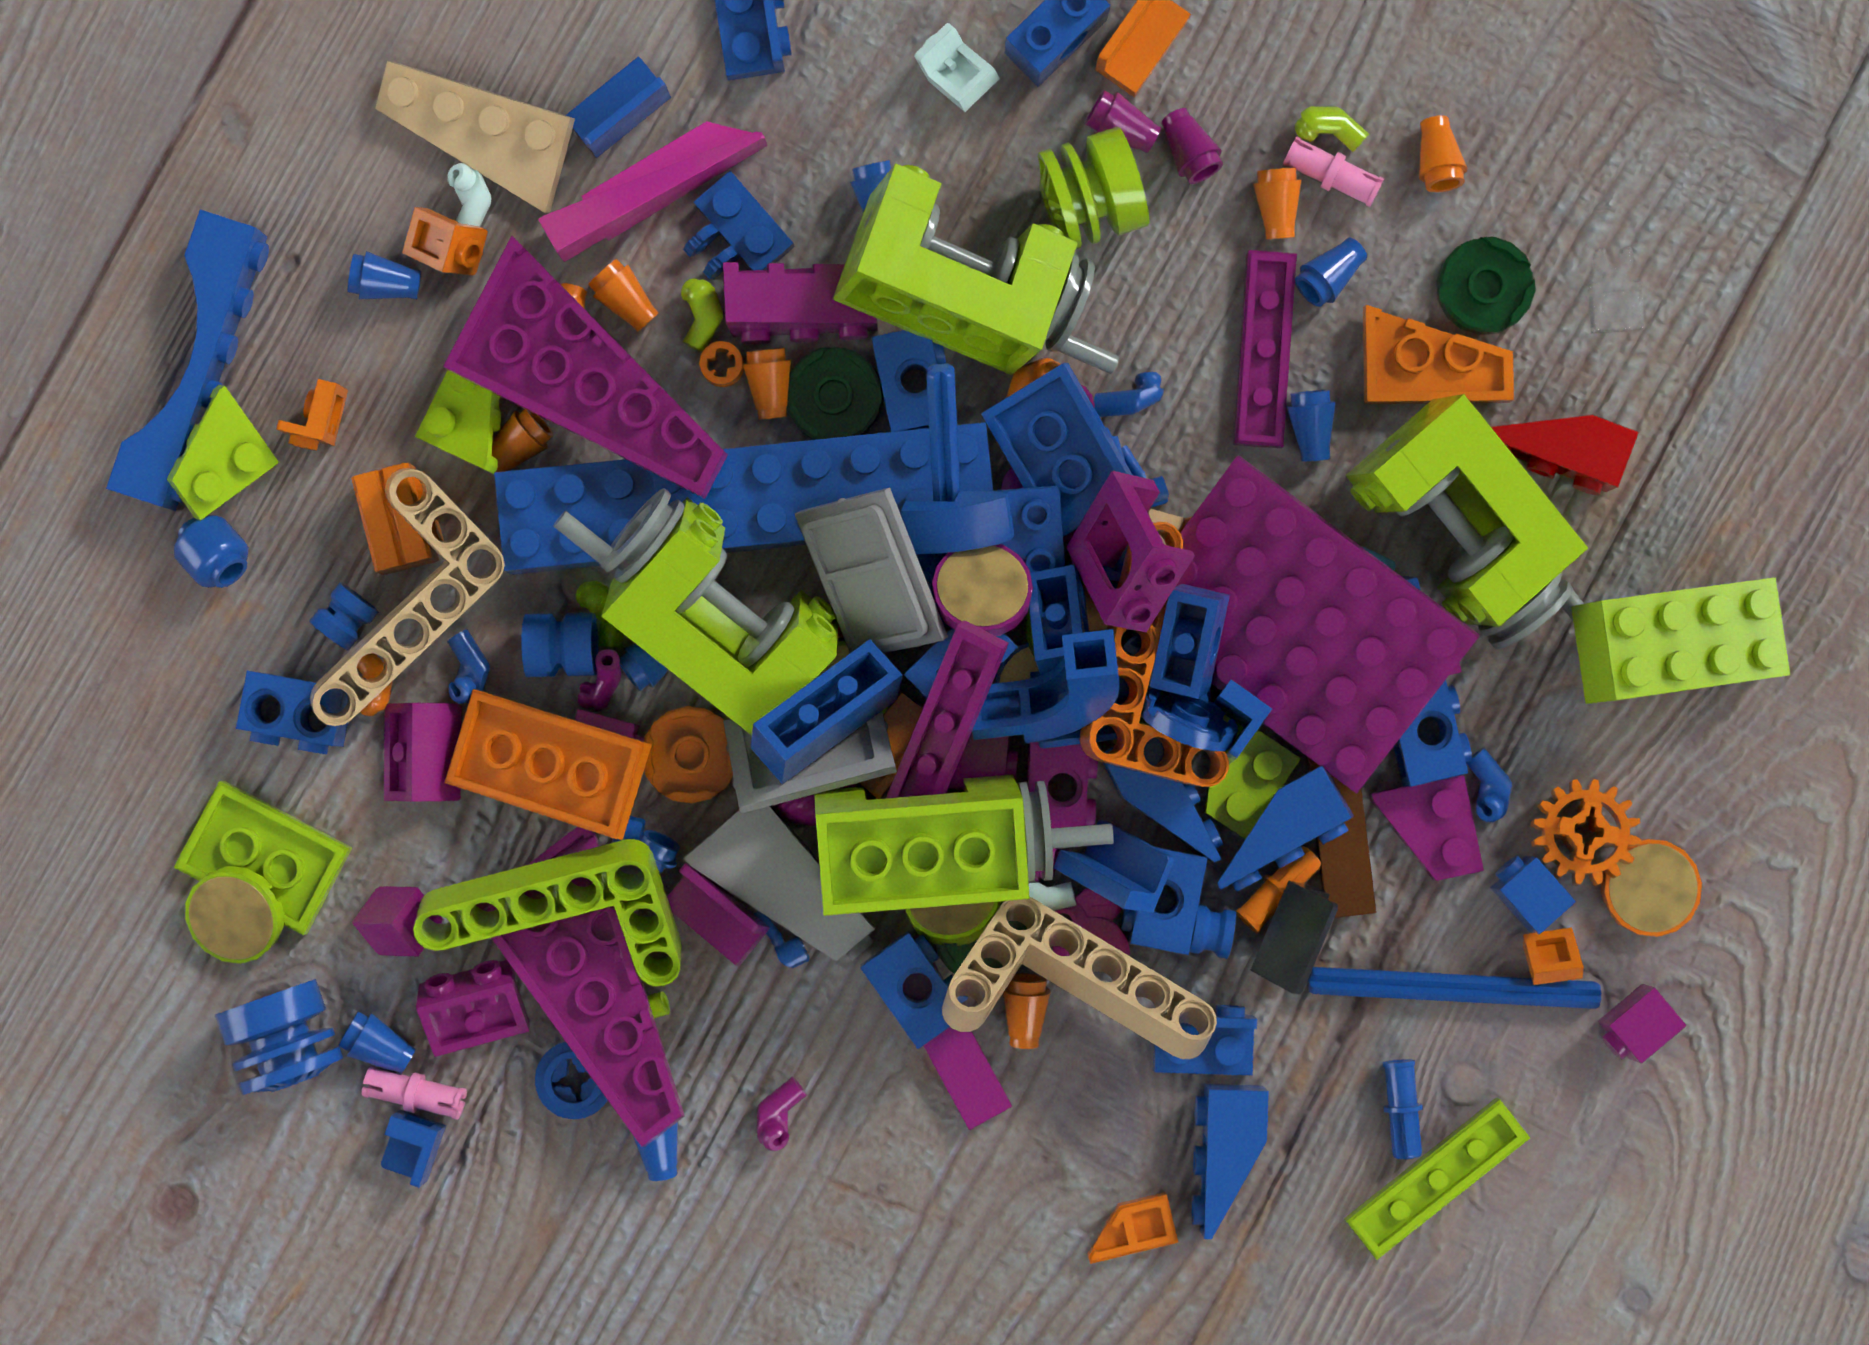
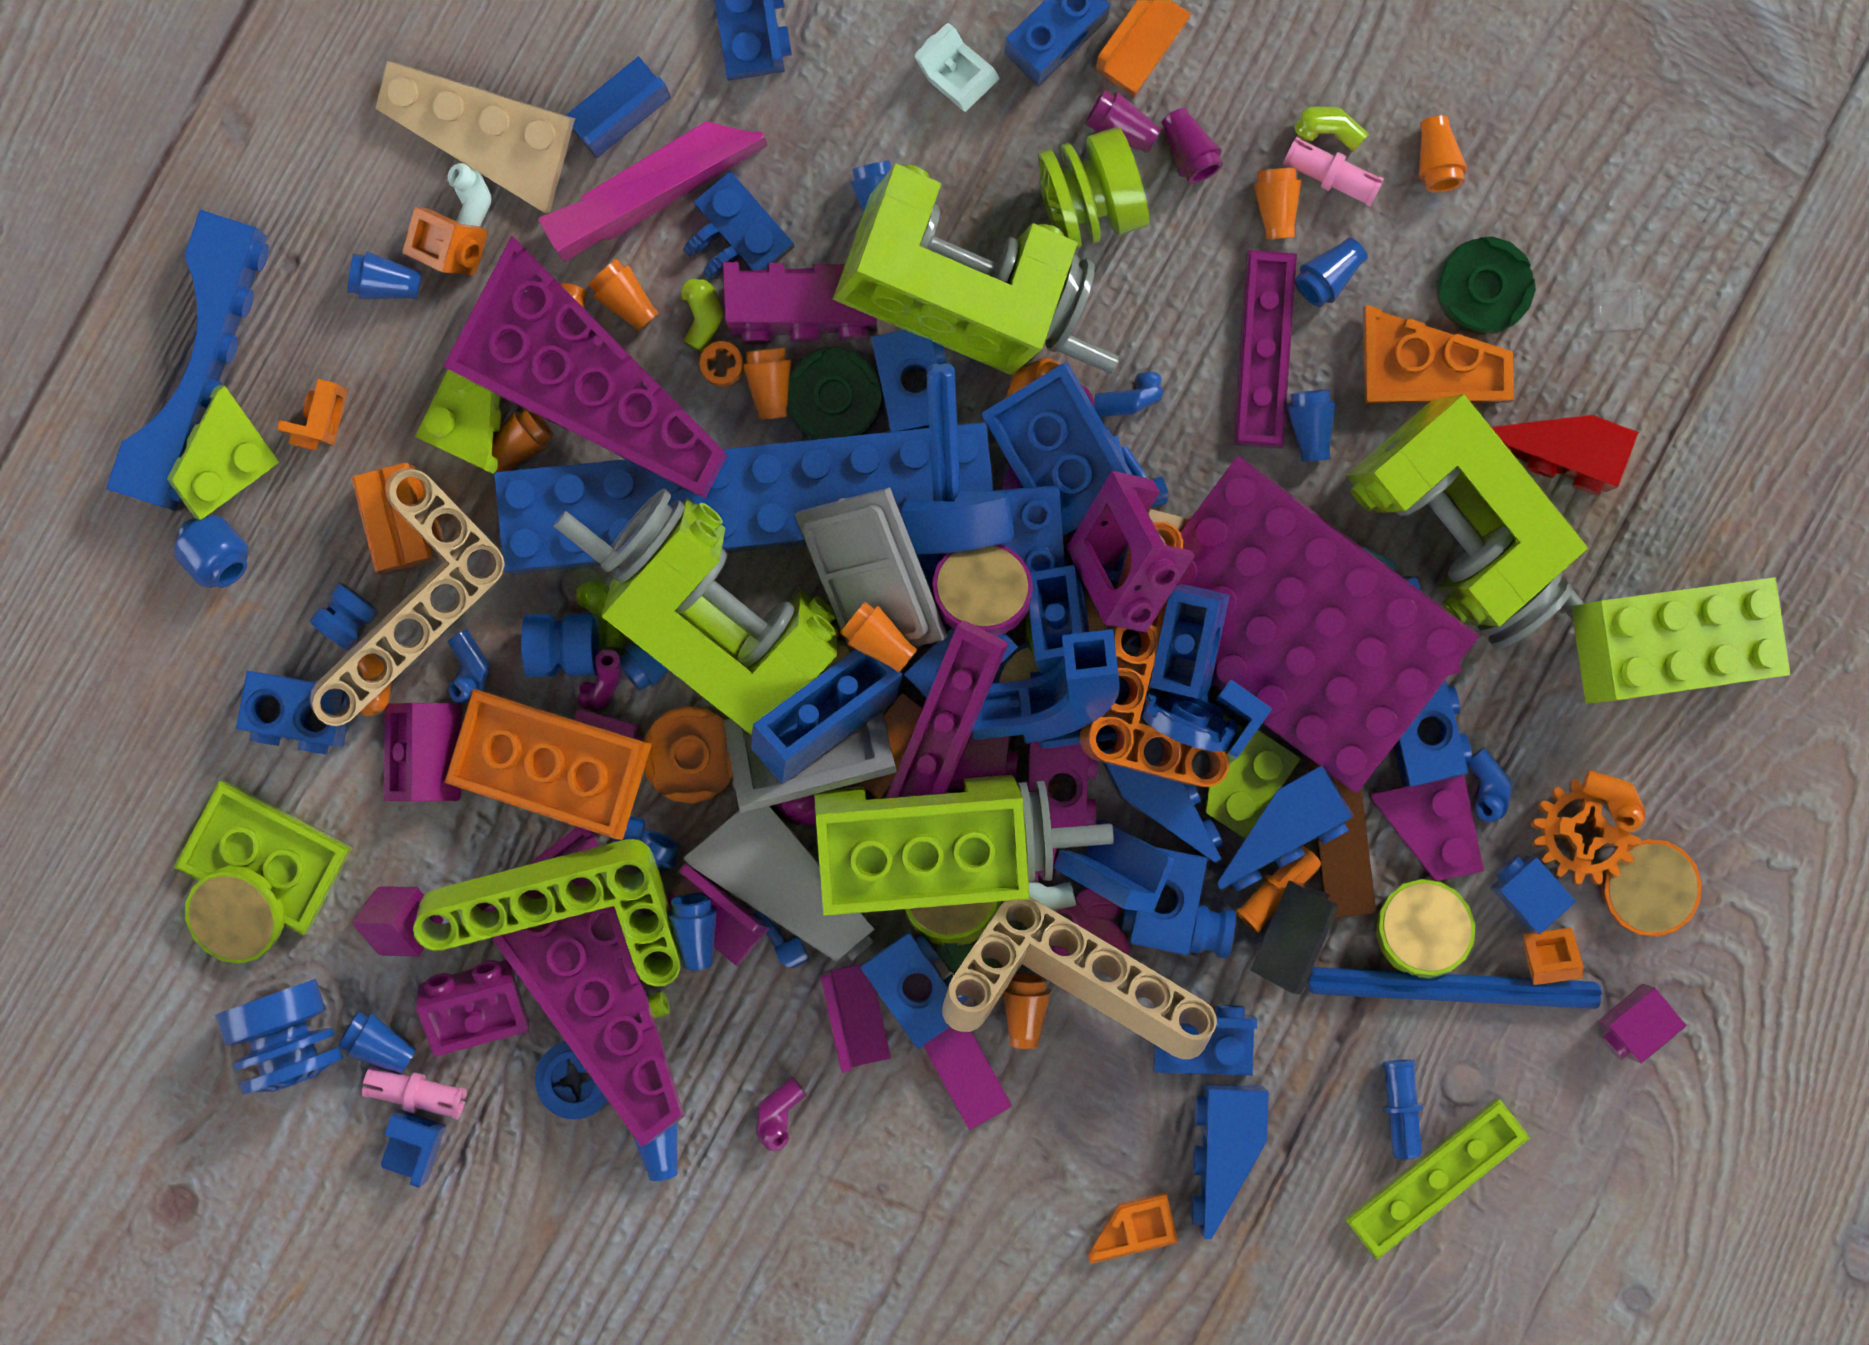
(694, 929): none -> blue cone
(855, 1017): none -> magenta panel
(878, 637): none -> orange cone
(1425, 928): none -> pearl gold tile
(1620, 798): none -> orange arm

